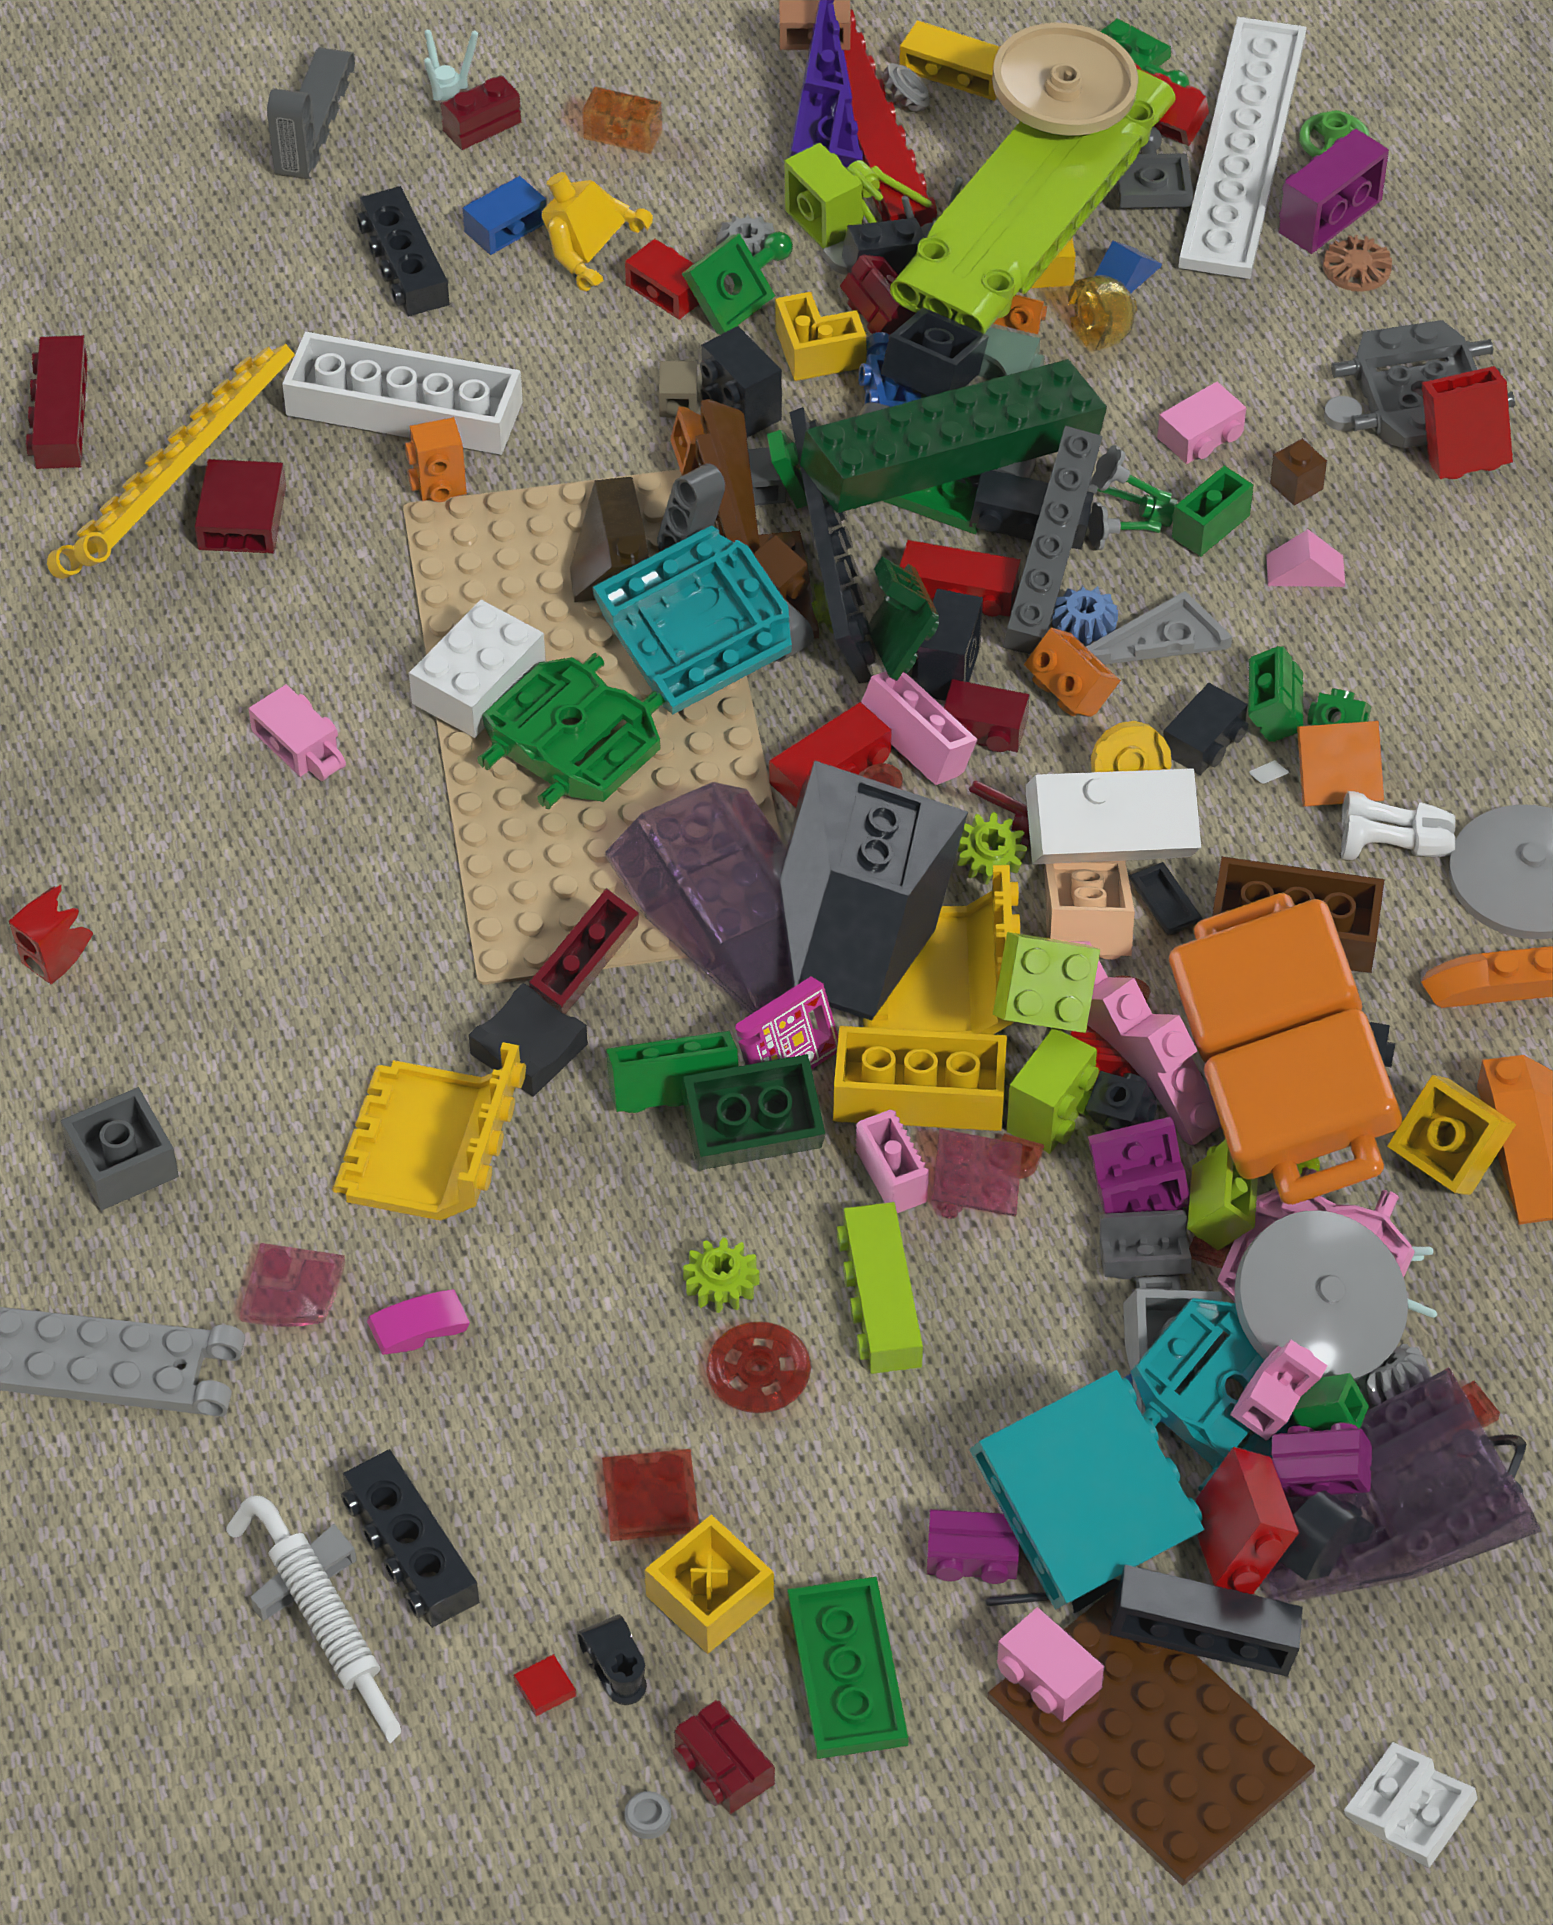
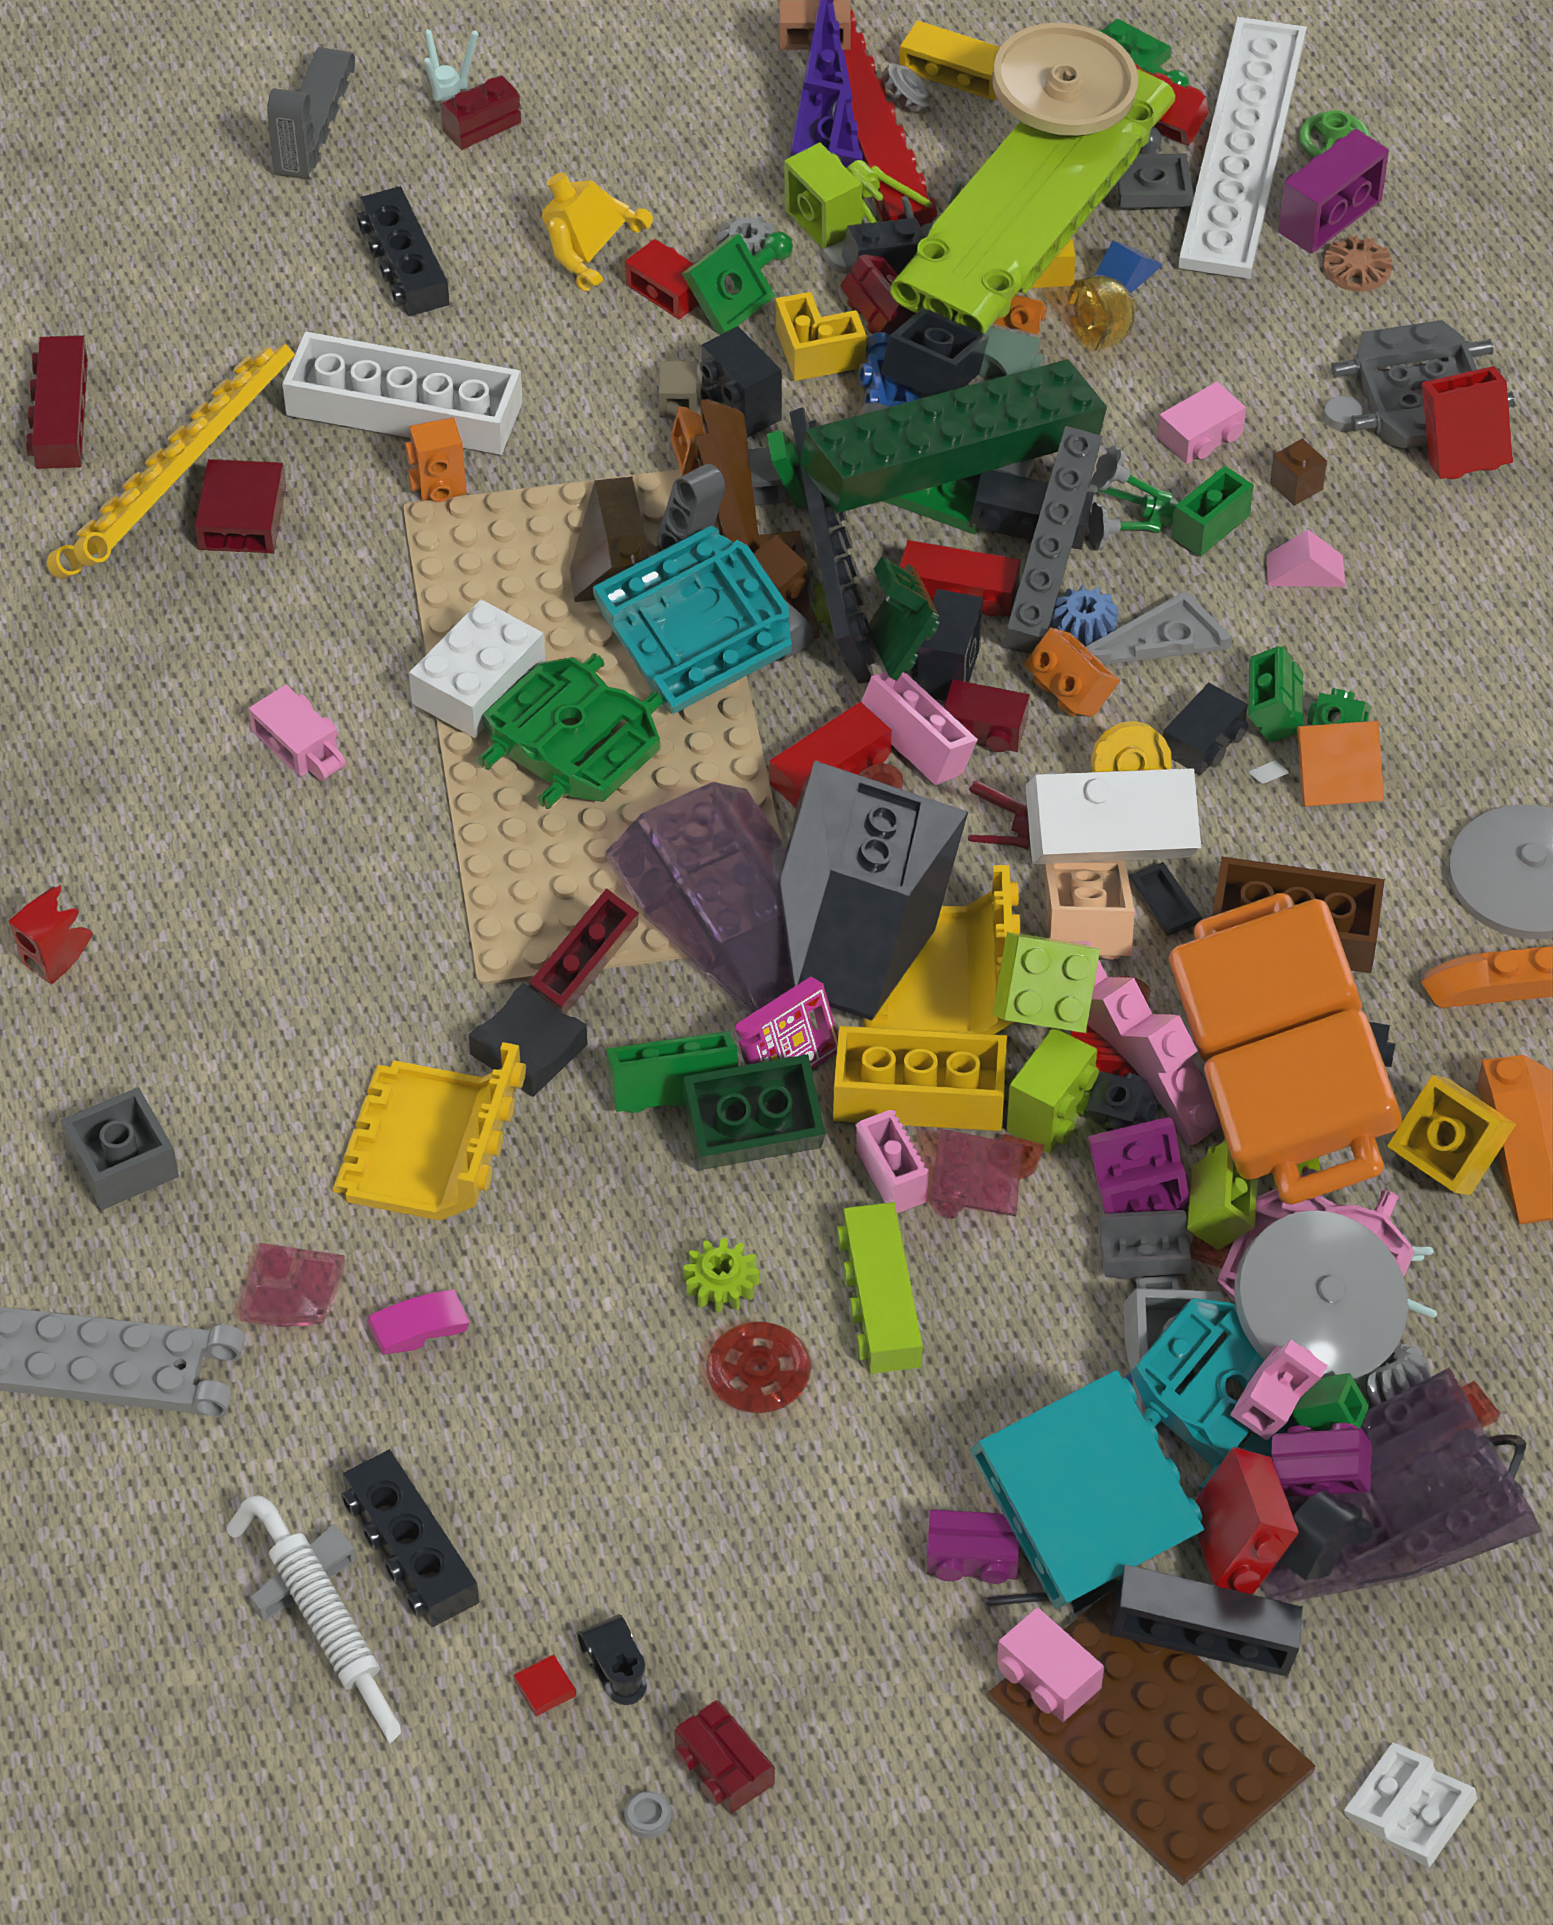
(504, 215): blue brick -> none
(622, 120): clear orange brick -> none
(650, 1494): clear red plate -> none
(709, 1584): yellow brick -> none
(847, 1667): green plate -> none
(1004, 843): lime gear -> none
(1424, 831): white piece -> none

